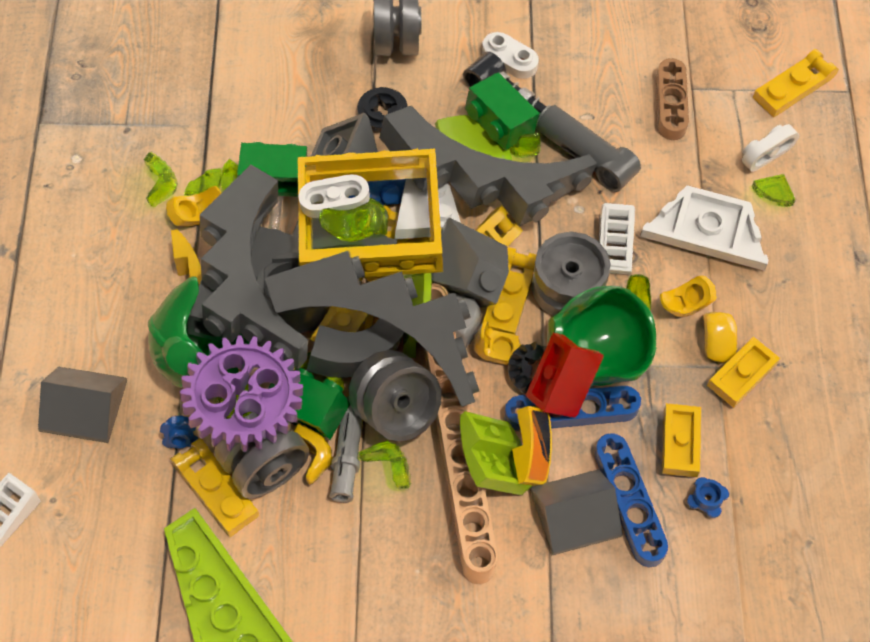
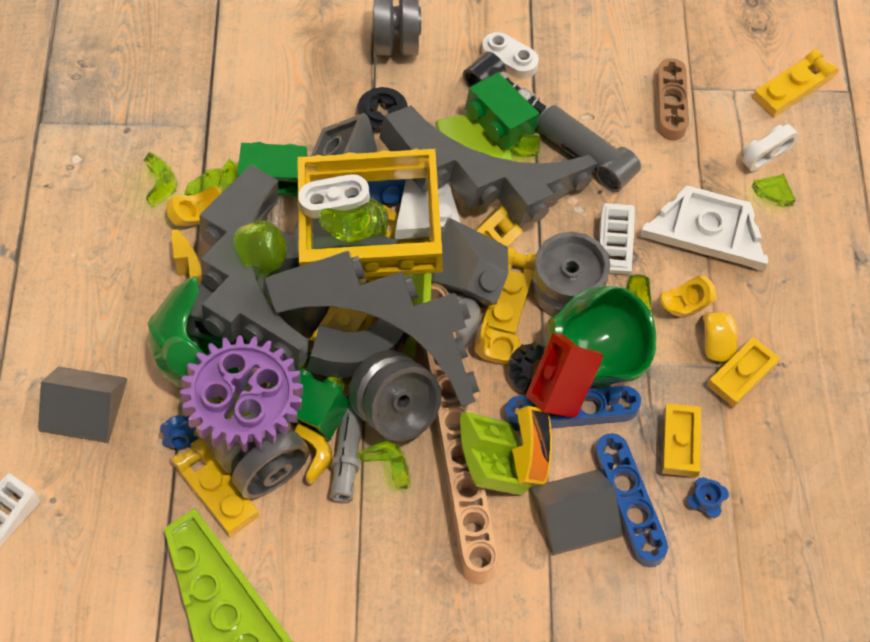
(261, 245): none -> clear neon green hair

